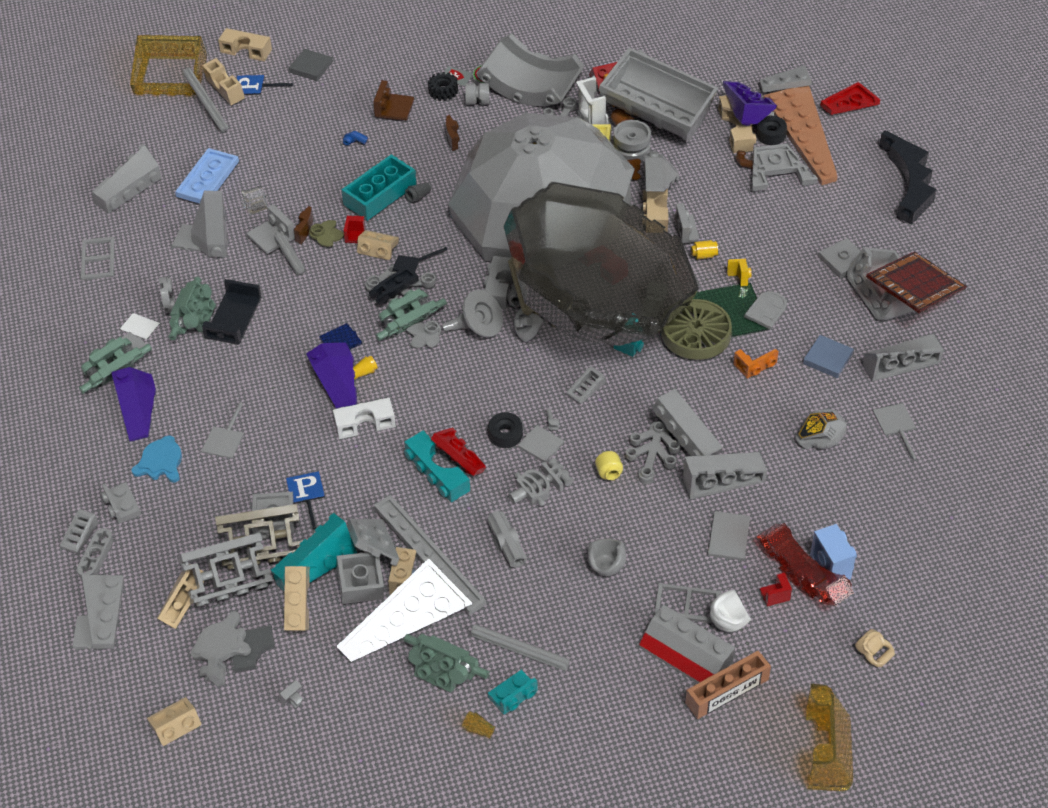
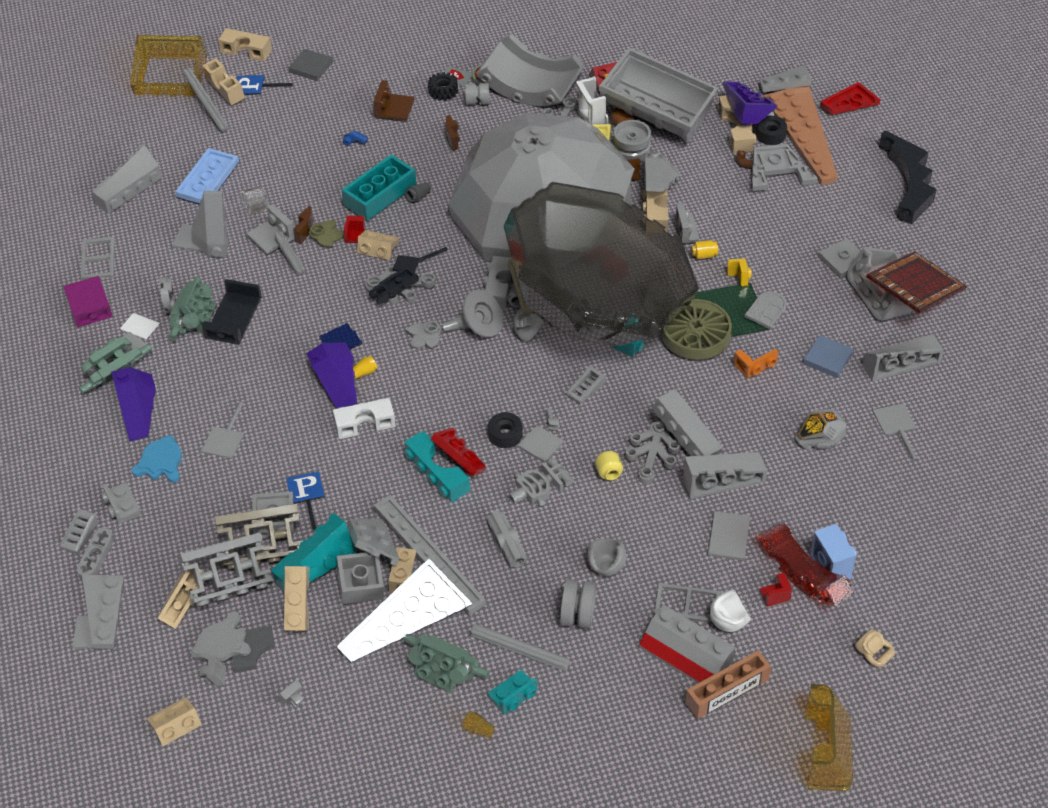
(88, 301): none -> magenta panel
(406, 312): sand green piece -> none
(575, 603): none -> light grey wheel

